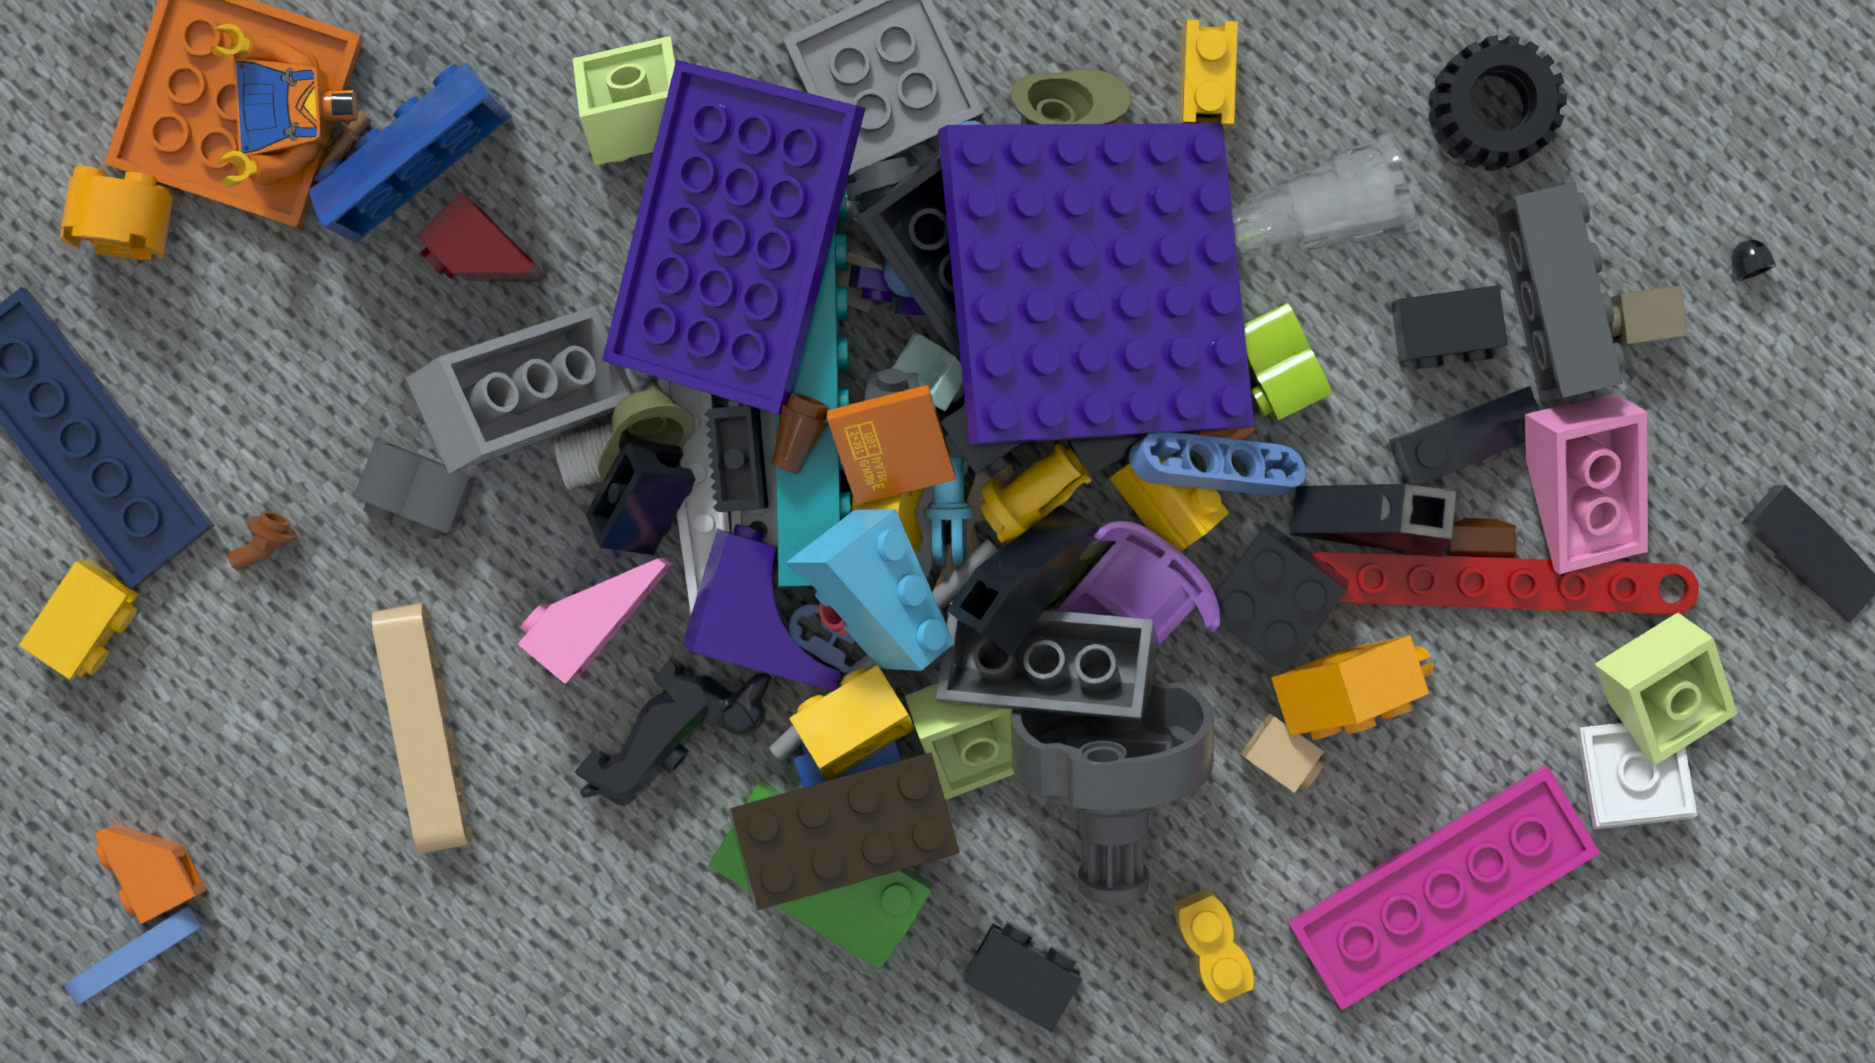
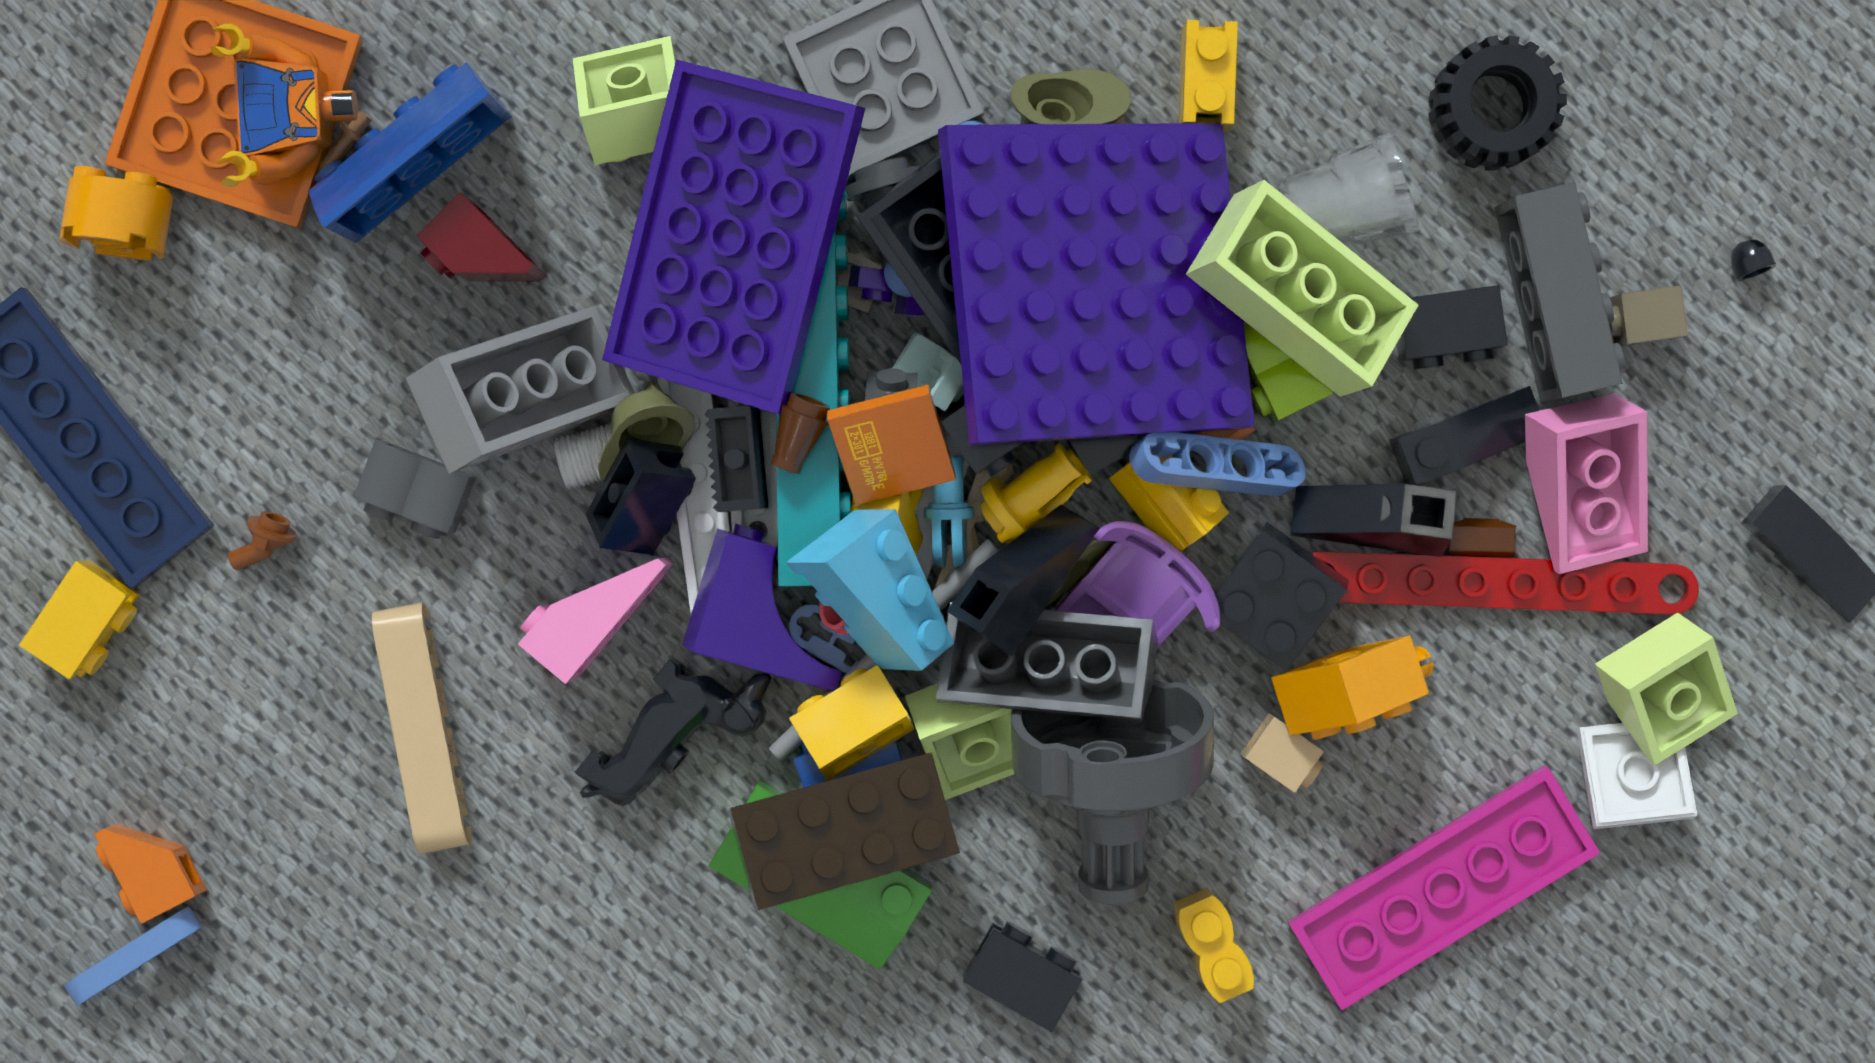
(1302, 289): none -> yellowish green brick

